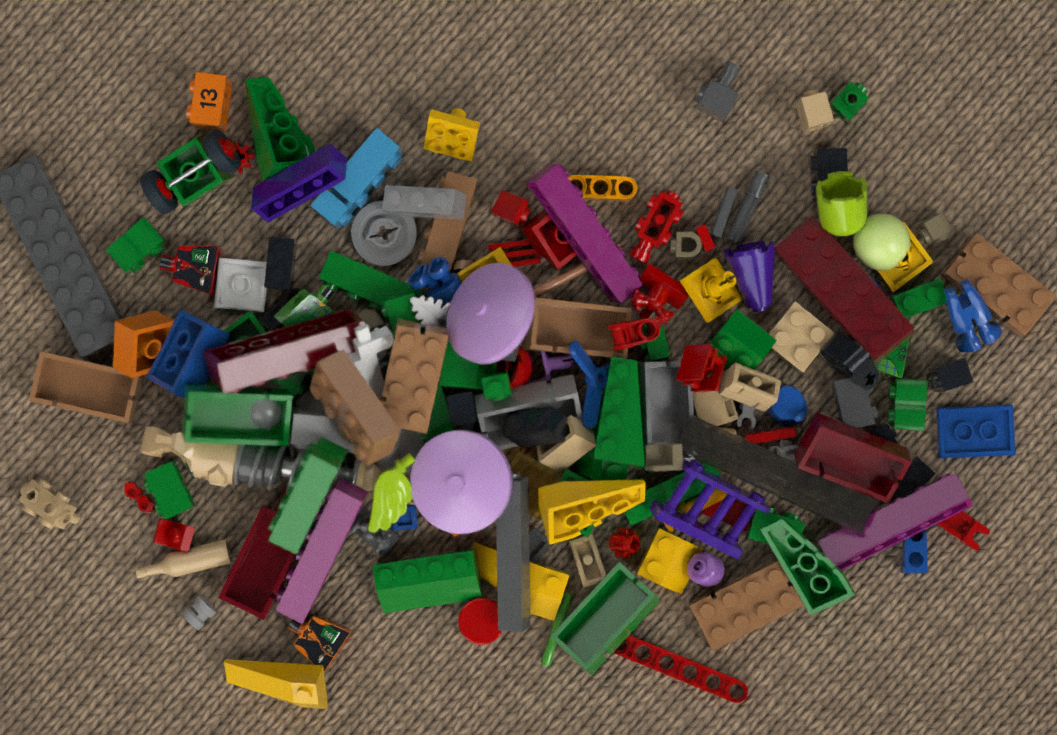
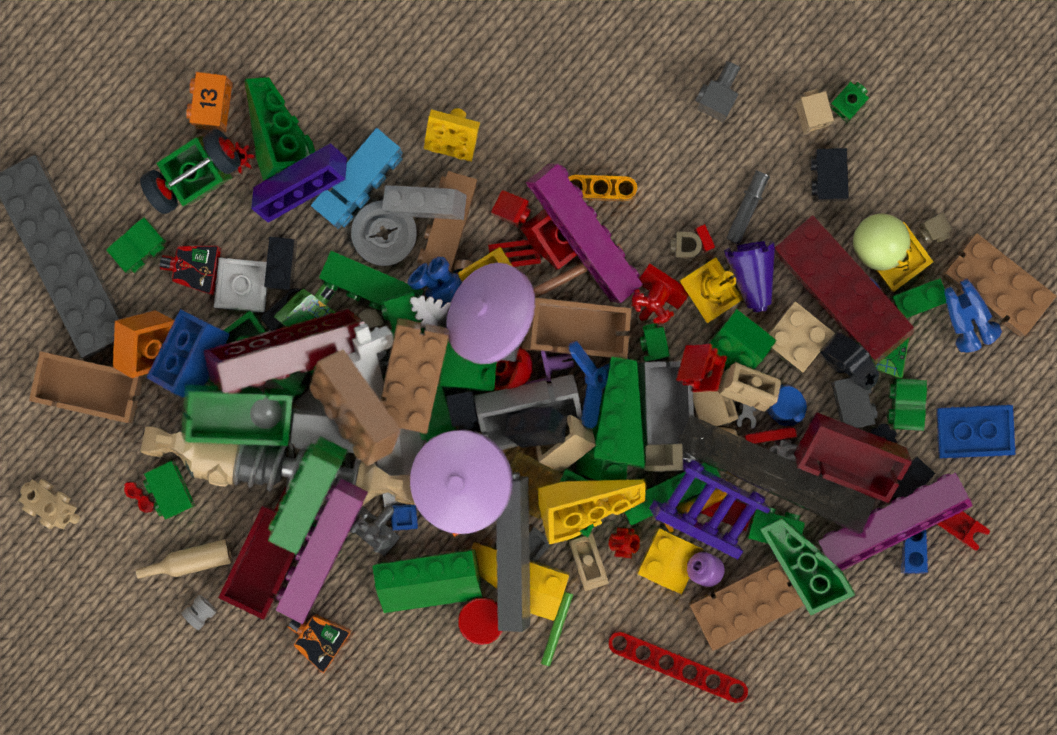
(173, 534): red bracket -> none
(288, 682): yellow wedge -> none
(391, 495): lime animal -> none
(496, 385): green brick -> none
(605, 618): green piece -> none
(629, 333): red piece -> none
(659, 221): red brick -> none
(723, 212): dark grey tile -> none
(842, 203): lime cylinder -> none
(949, 375): black brick -> none

